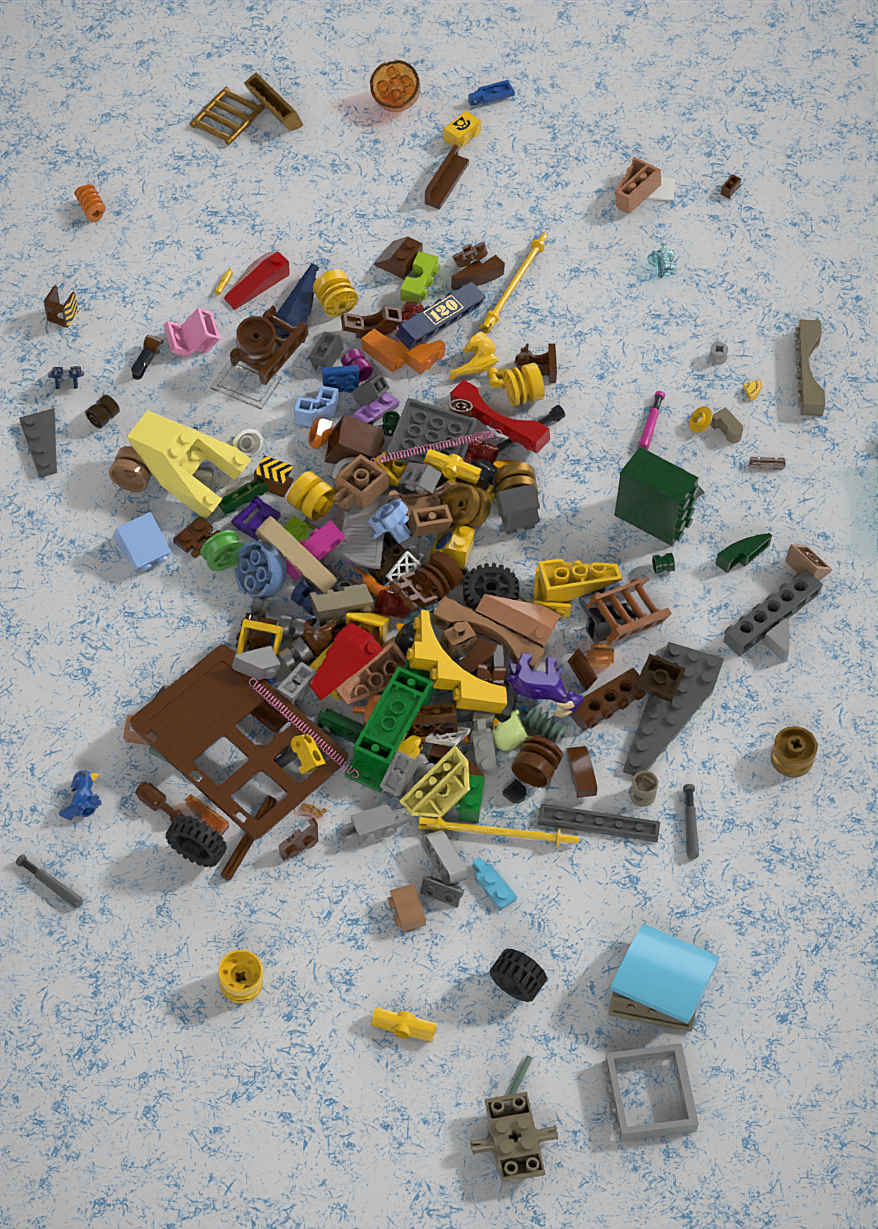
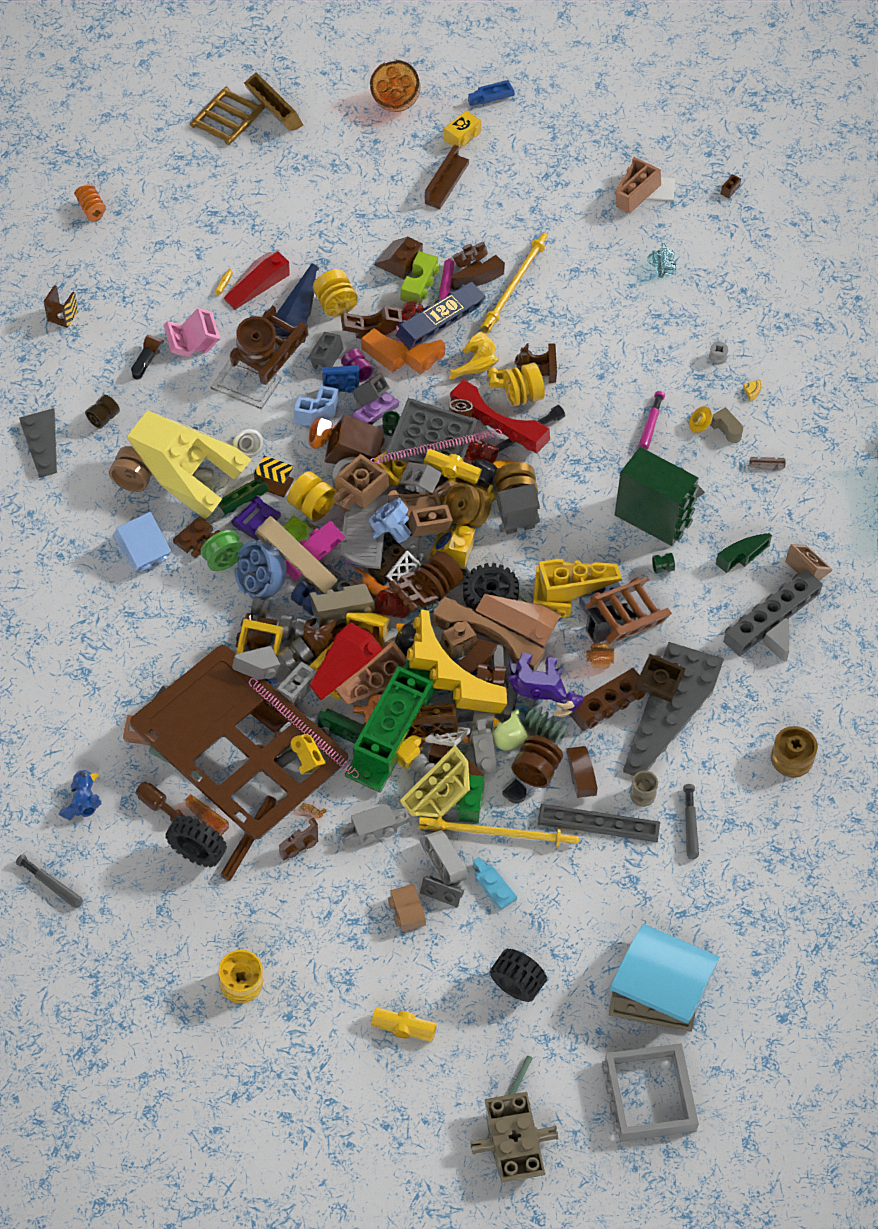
(72, 374): dark blue plate -> none
(399, 773): light grey hinge -> none
(446, 278): none -> dark pink axle
(582, 669): reddish brown tile -> none
(811, 394): dark tan arch -> none

